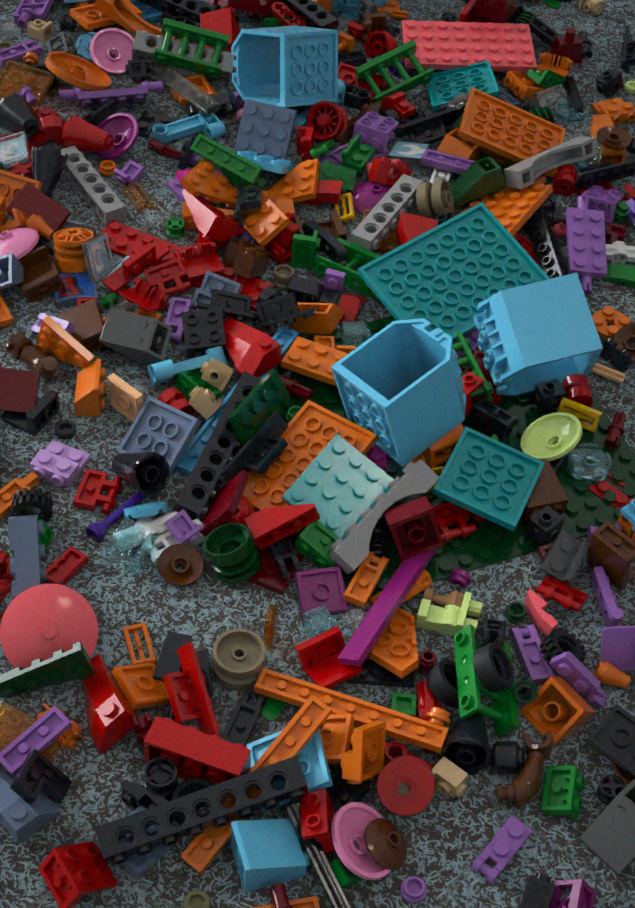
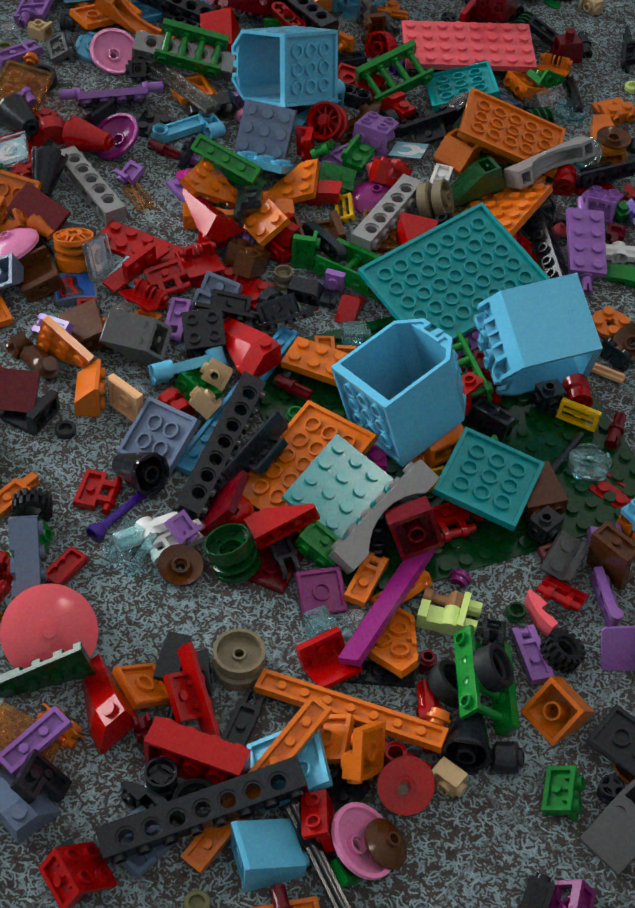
(59, 463): lavender plate -> none
(77, 71): orange dish -> none
(107, 168): orange plate -> none
(109, 300): green plate -> none
(135, 628): orange tile -> none
(146, 510): medium azure tile -> none
(175, 227): green wheel -> none
(259, 405): dark green plate -> none
(270, 626): clear orange tile -> none
(272, 709): green piece -> none
(322, 323): orange slope -> none
(355, 30): red plate -> none
(404, 703): green plate -> none
(413, 889): medium lavender plate -> none
(445, 161): medium lavender plate -> none
(502, 849): medium lavender plate -> none
(523, 694): dark green cone -> none
(527, 783): reddish brown piece -> none
(551, 436): yellowish green dish -> none
(579, 678): medium lavender hinge -> none
(609, 82): black brick -> none
(610, 675): orange cone -> none

